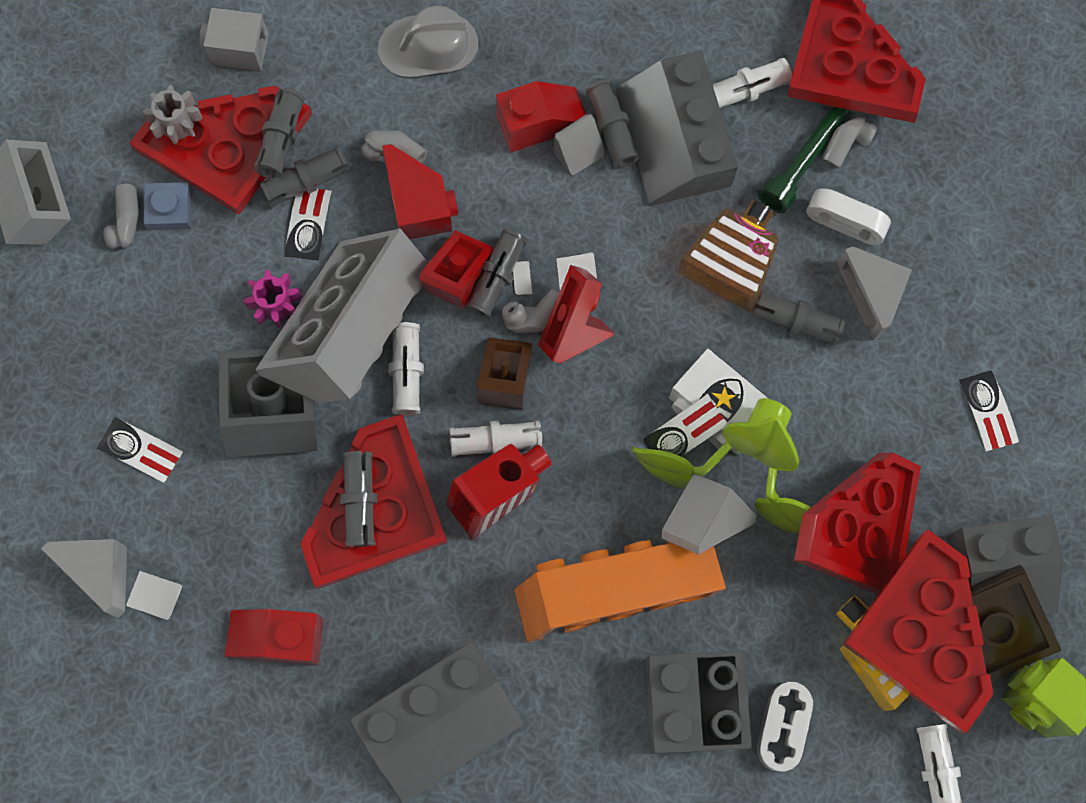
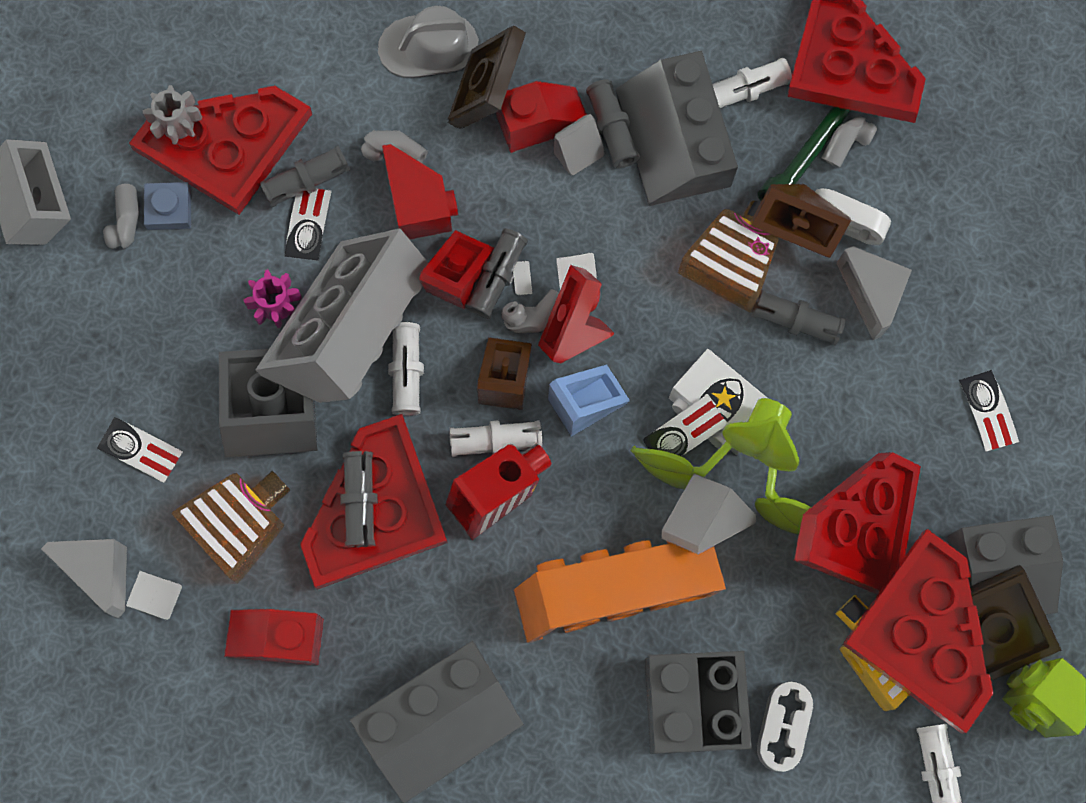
(234, 39): light grey brick -> none
(234, 521): none -> clear orange torso
(279, 133): dark grey pin -> none
(486, 78): none -> dark brown tile
(586, 397): none -> light blue slope
(801, 218): none -> reddish brown slope

